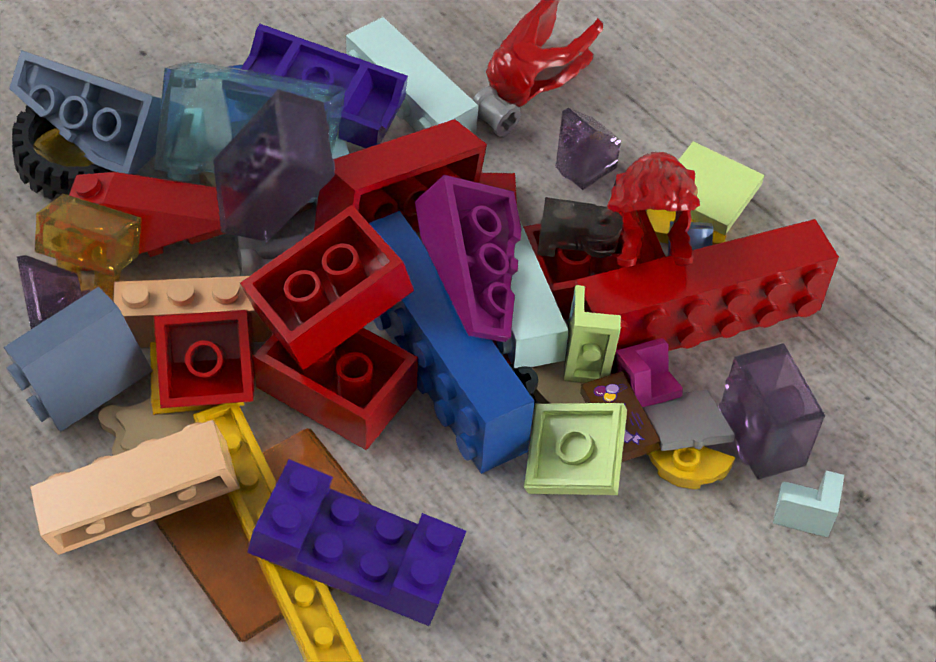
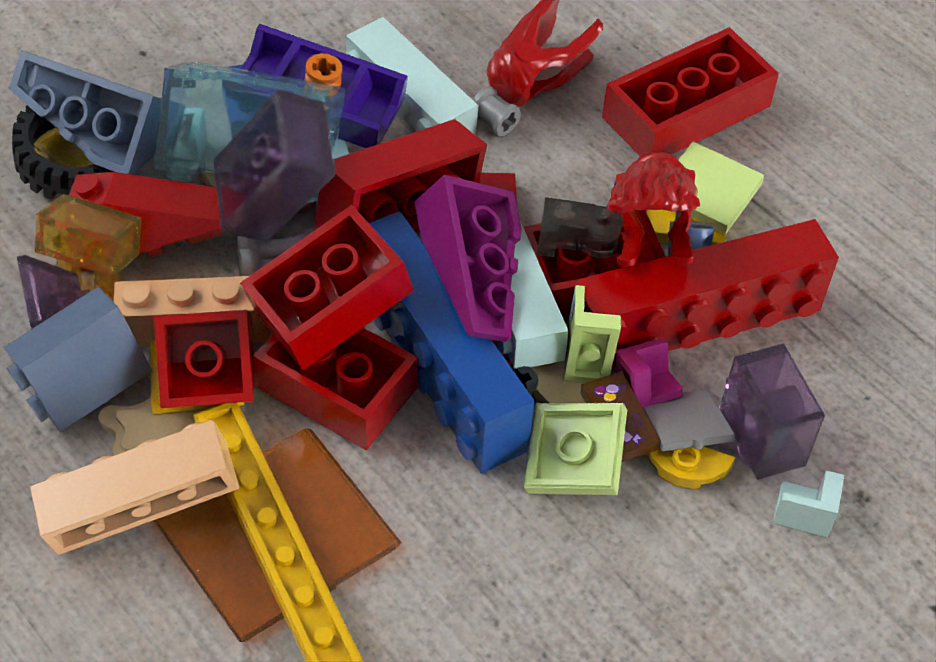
(324, 63): none -> orange bush
(356, 544): dark purple piece -> none
(585, 149): clear purple slope -> none
(689, 94): none -> red brick

